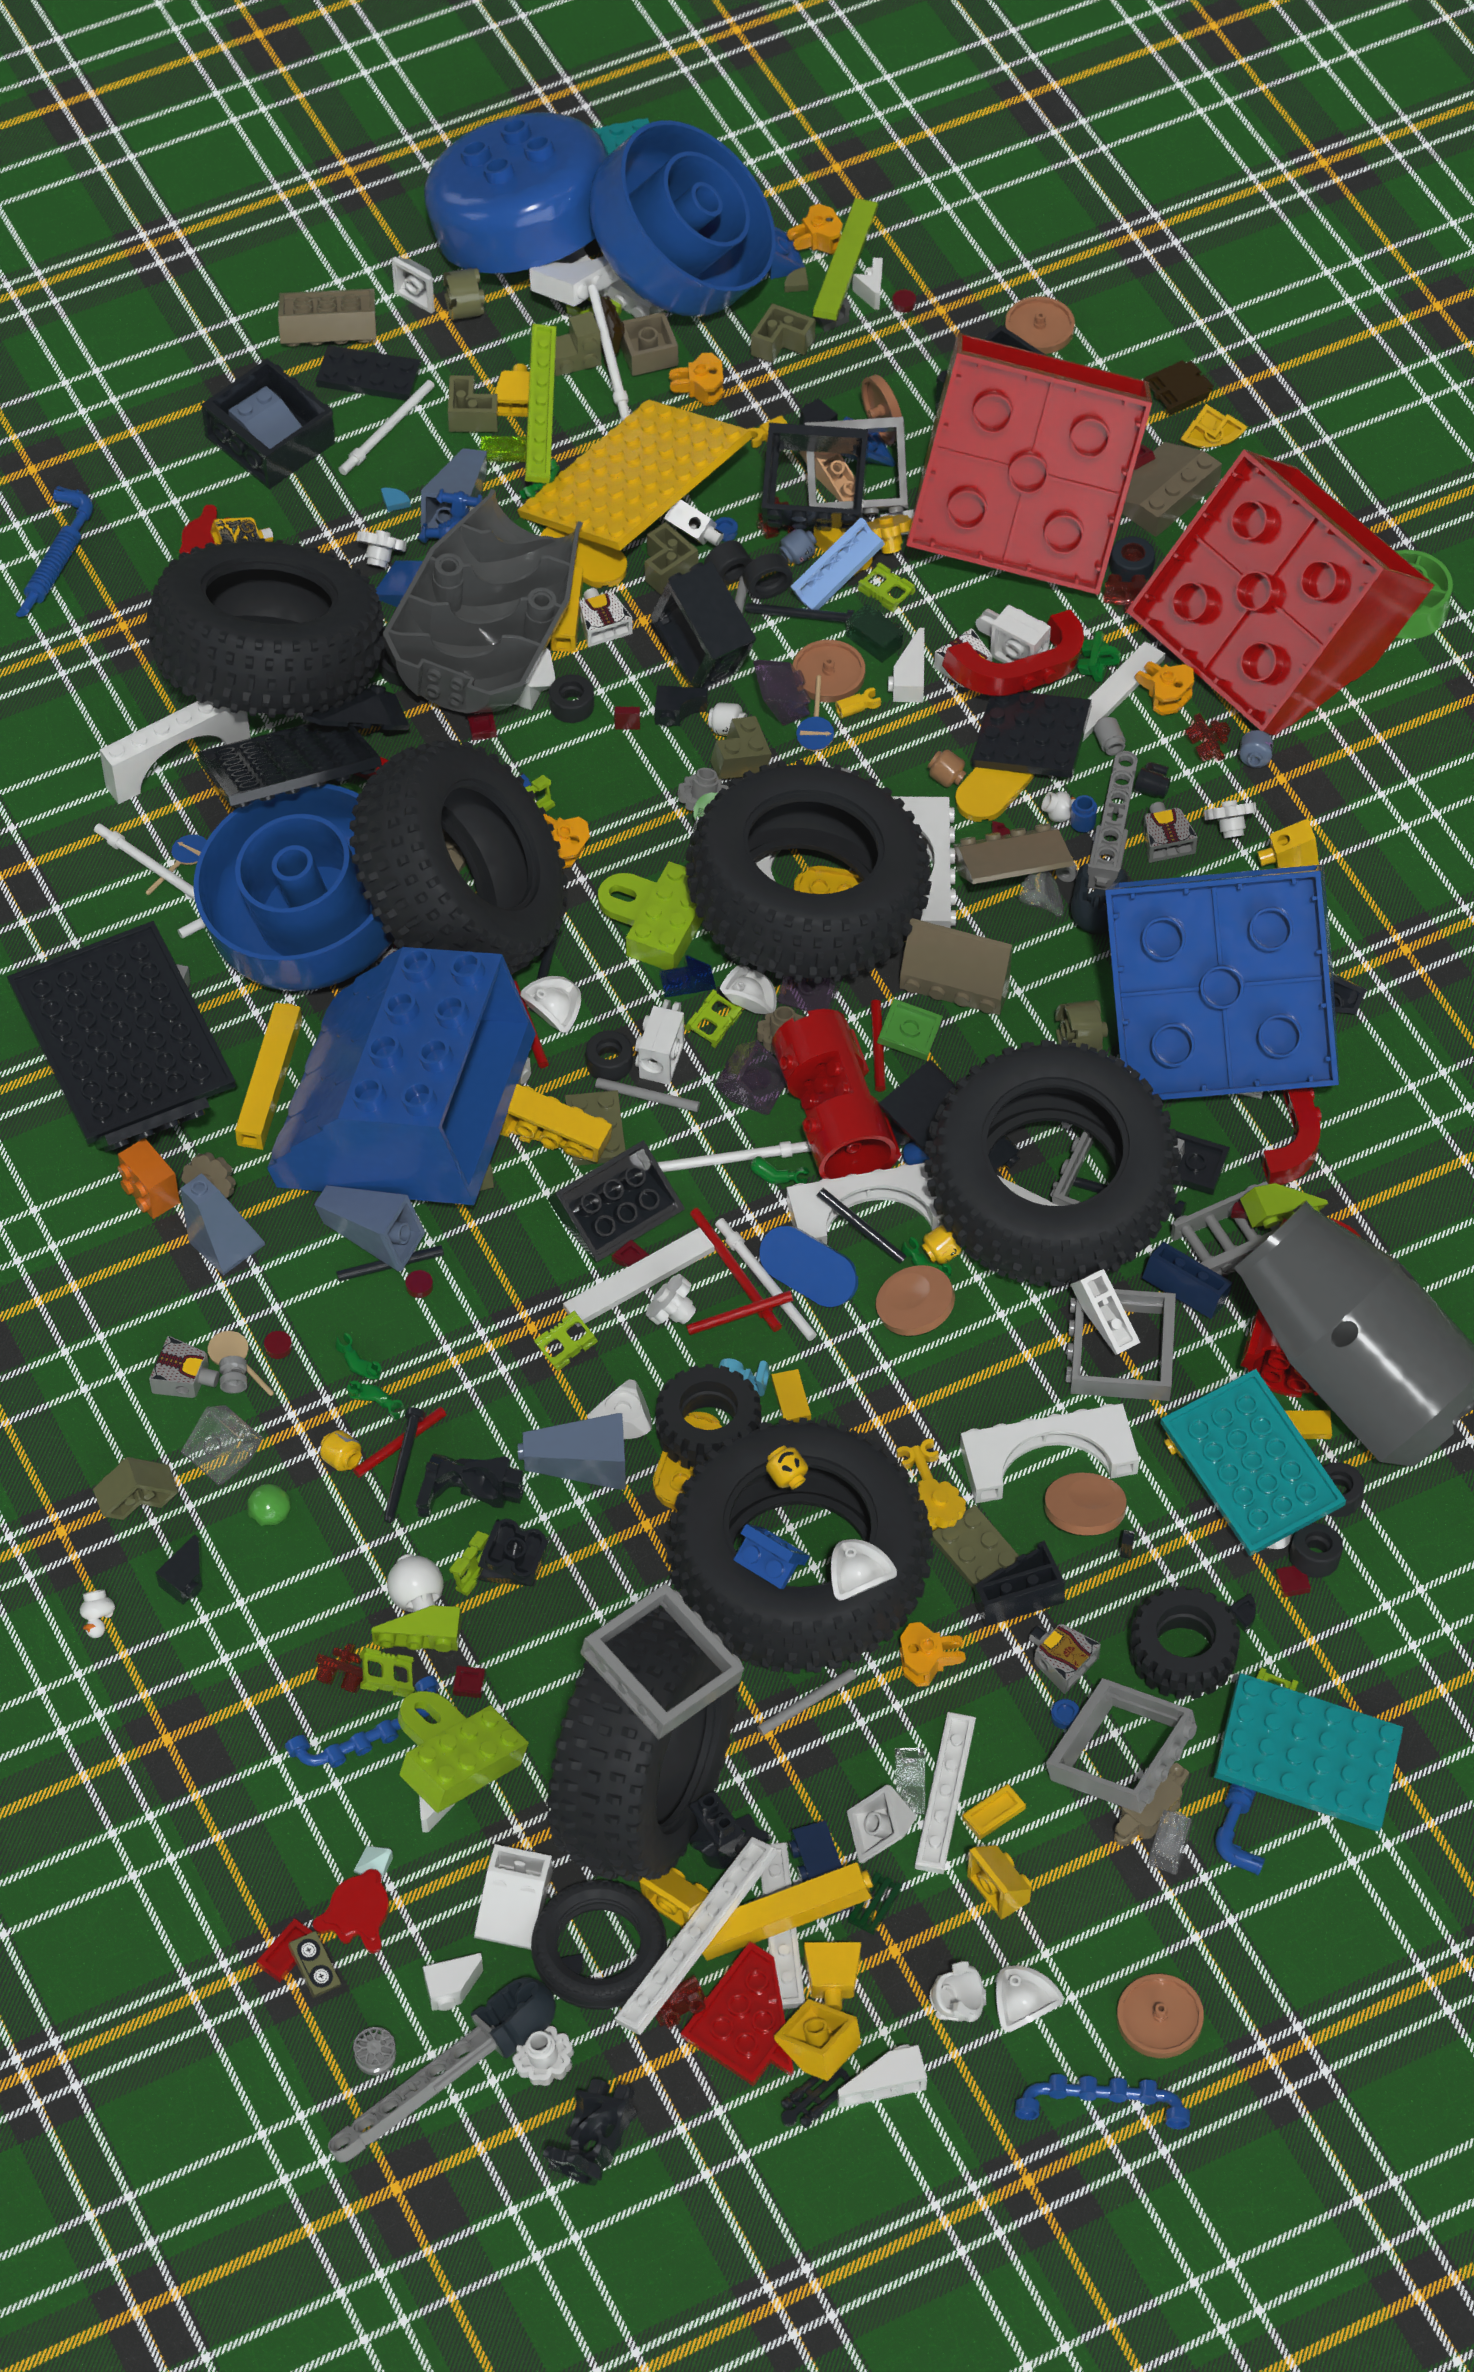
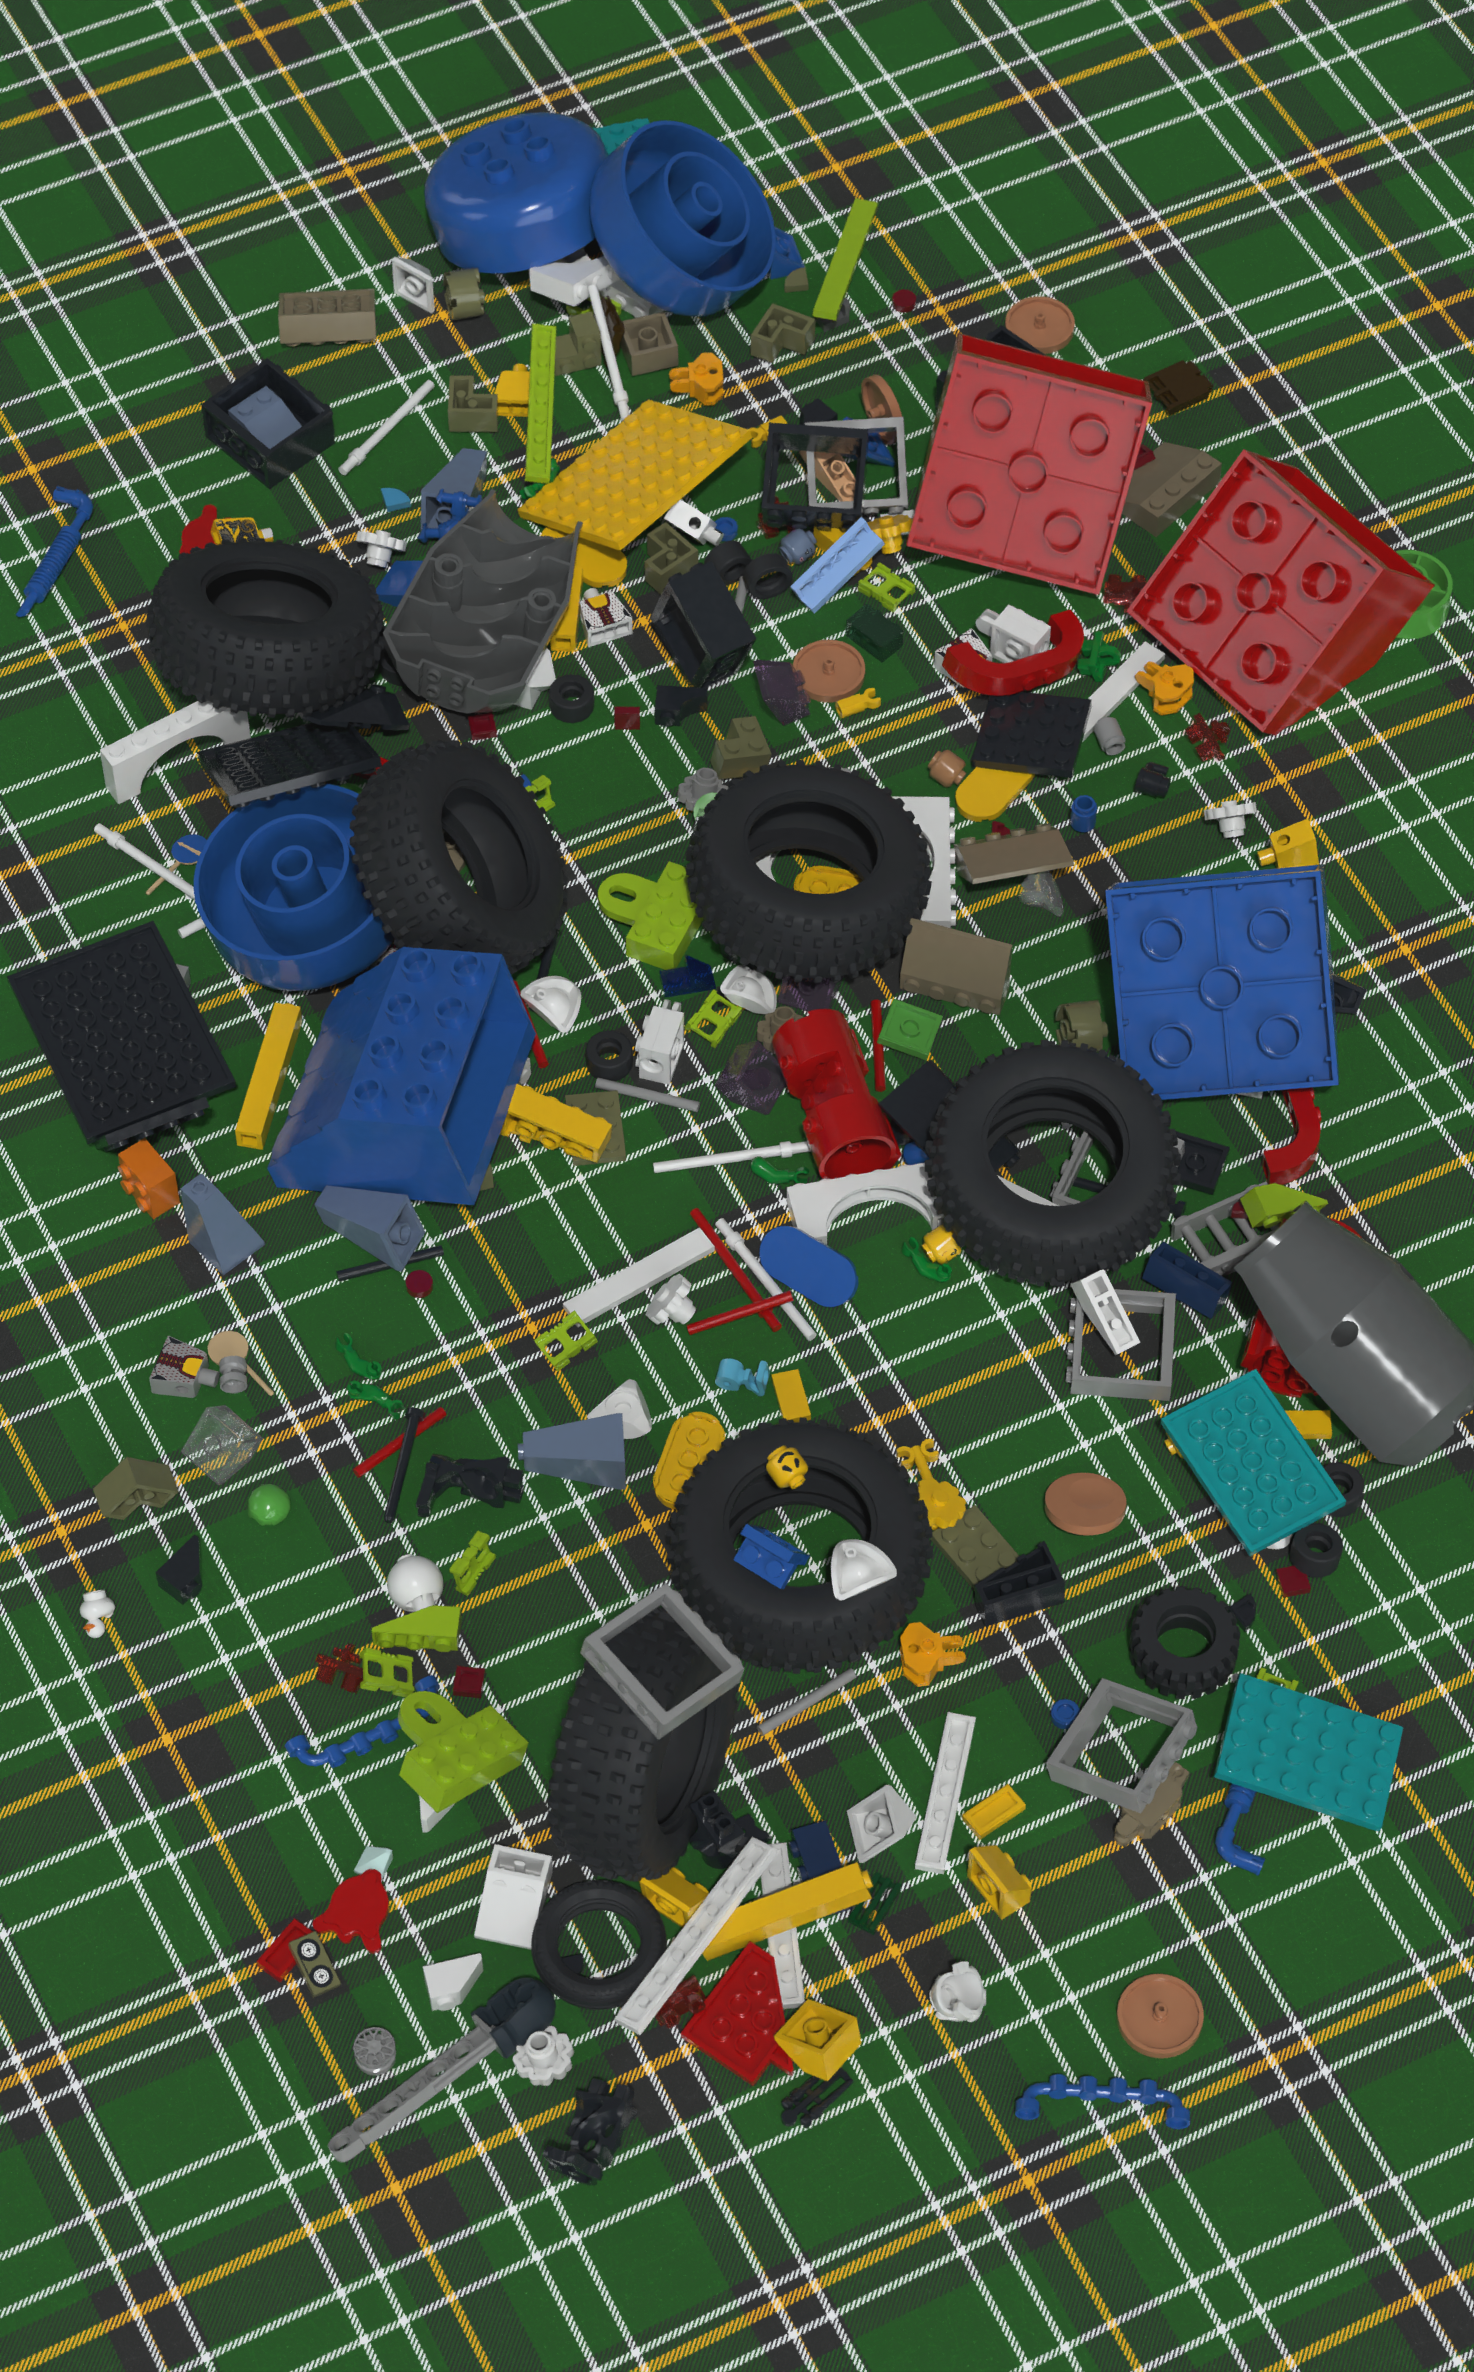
(215, 1170): dark tan plant -> none
(277, 1344): dark red tile -> none
(340, 1450): yellow head -> none
(368, 373): black plate -> none
(504, 448): clear neon green plate -> none
(512, 1554): black piece -> none
(571, 835): light orange hinge -> none
(616, 1202): black slope -> none
(629, 1254): dark red tile -> none
(701, 1389): black tyre -> none
(721, 716): white head -> none
(798, 612): black bar -> none
(815, 732): blue piece -> none
(817, 231): light orange hinge -> none
(832, 1970): yellow torso -> none
(861, 1225): black bar -> none
(869, 286): white slope -> none
(890, 2076): white slope -> none
(908, 674): white slope -> none
(911, 1777): clear slope -> none
(915, 1300): nougat piece -> none
(1024, 1996): white hat -> none
(1058, 806): white animal -> none
(1064, 1654): torso -> none
(1067, 874): light grey piece -> none
(1097, 1431): white arch -> none
(1099, 872): light grey piece -> none
(1127, 1544): black tile -> none
(1132, 557): black wheel -> none
(1167, 833): light grey torso -> none
(1170, 1841): clear slope -> none
(1212, 429): yellow brick -> none
(1257, 747): sand blue head -> none

